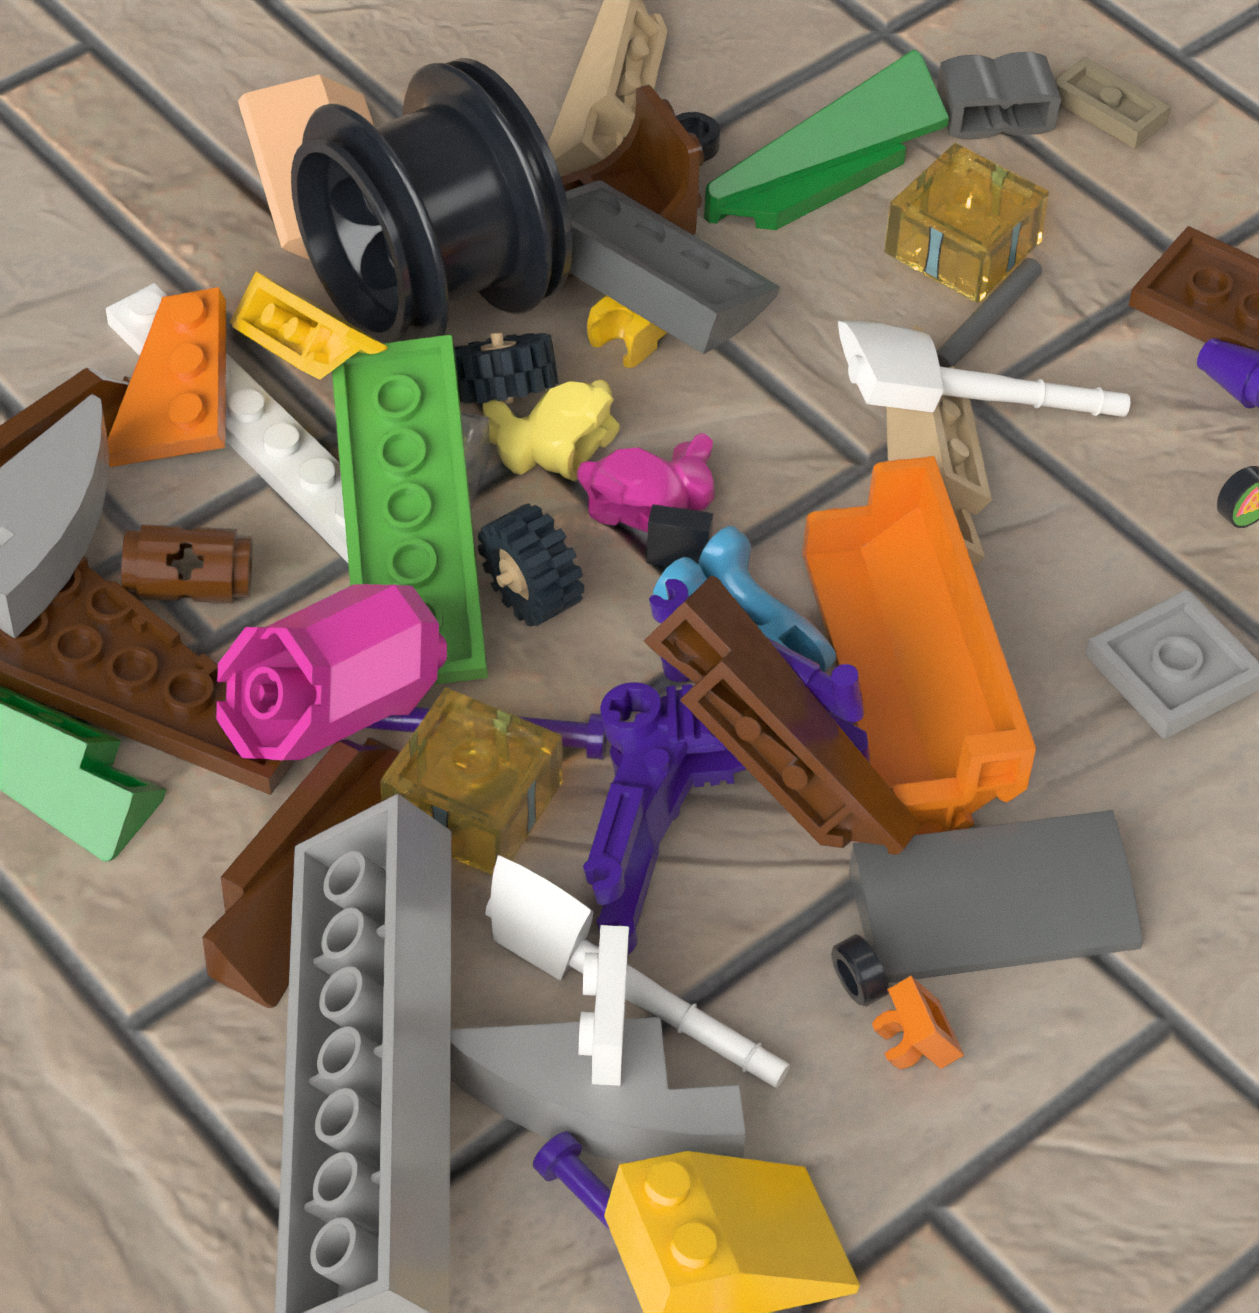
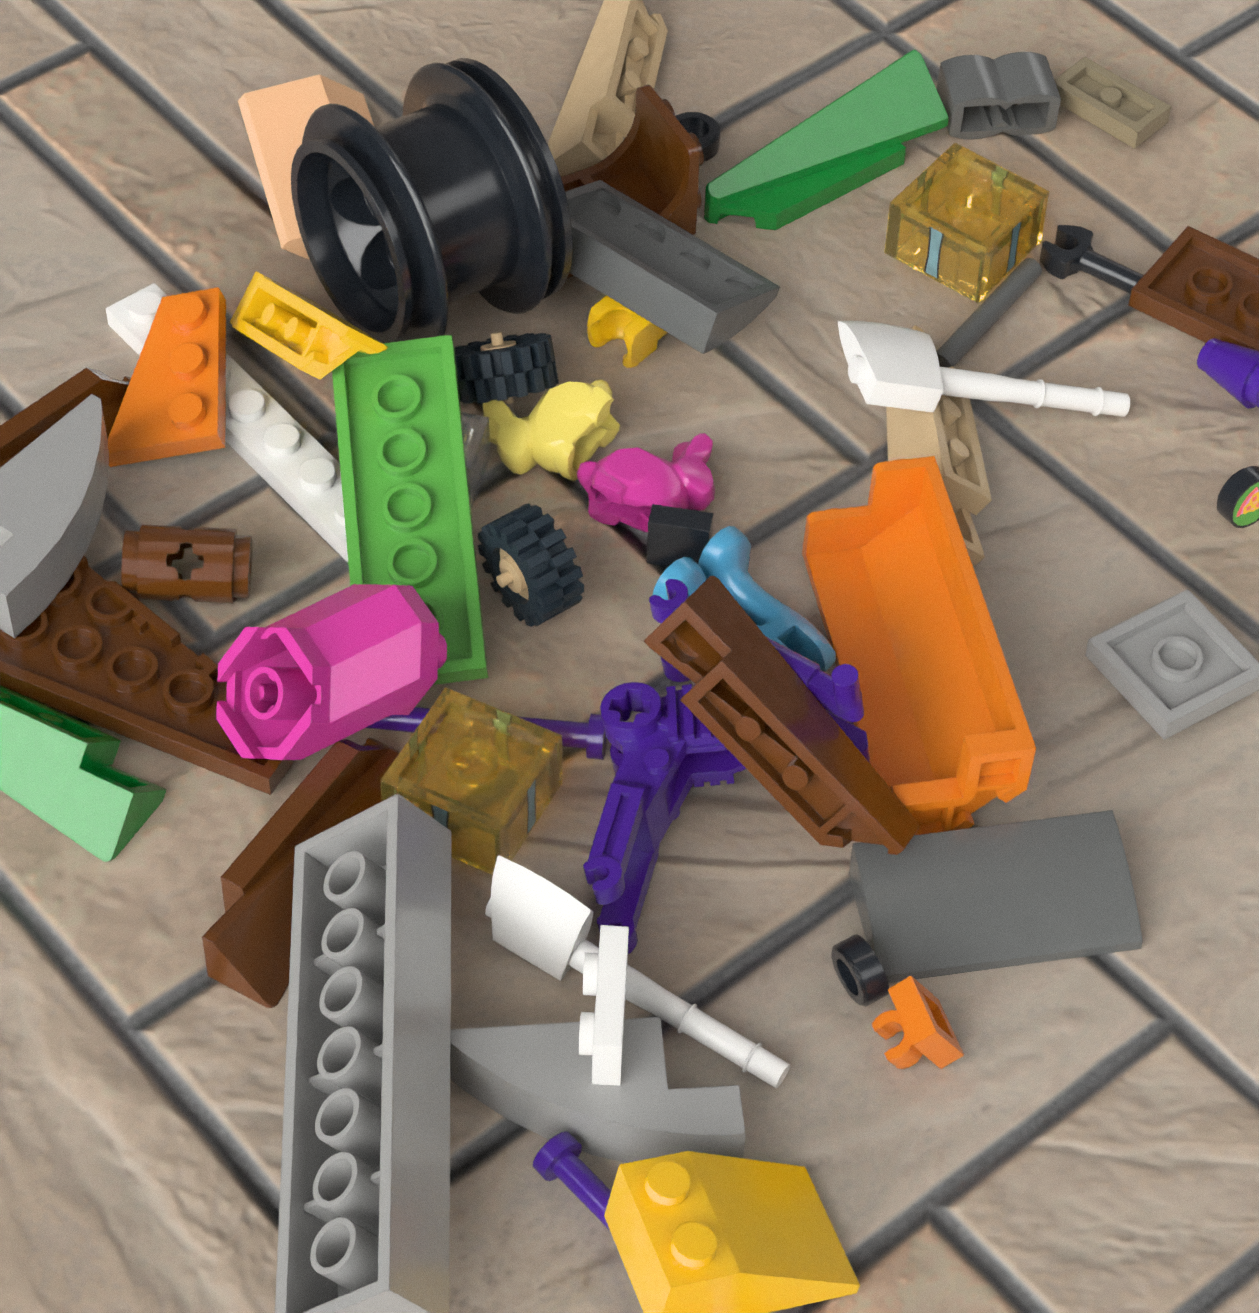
(1074, 254): none -> black bar

